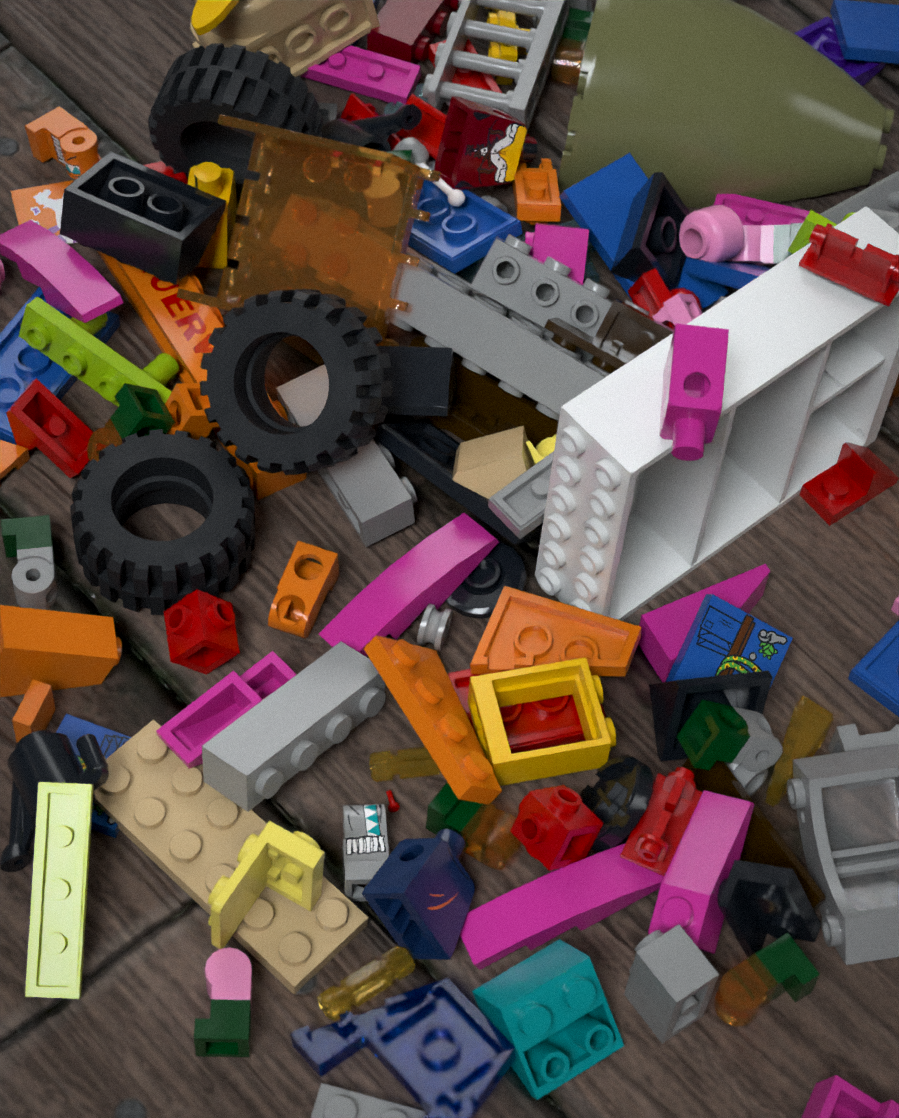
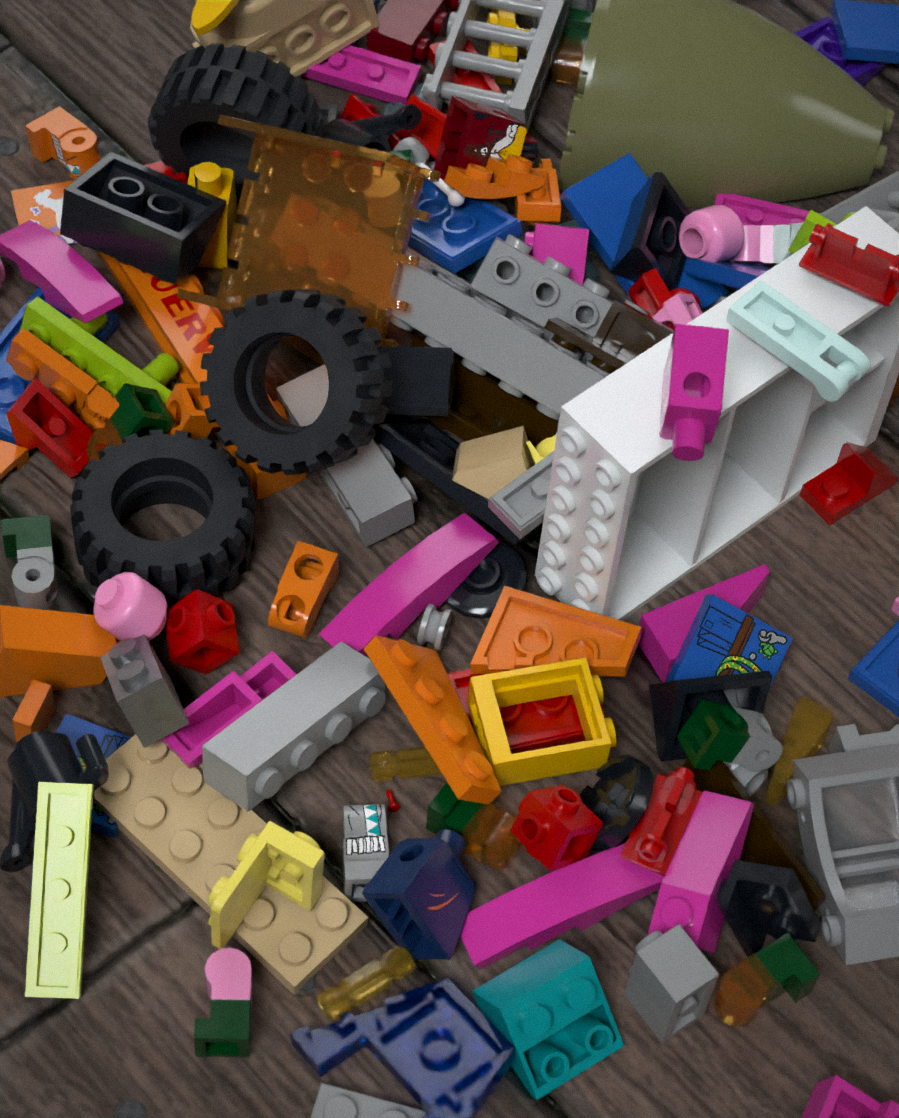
(72, 386): none -> orange hinge
(130, 607): none -> bright pink head
(143, 690): none -> flat silver brick
(498, 180): none -> orange slope
(798, 340): none -> light aqua plate

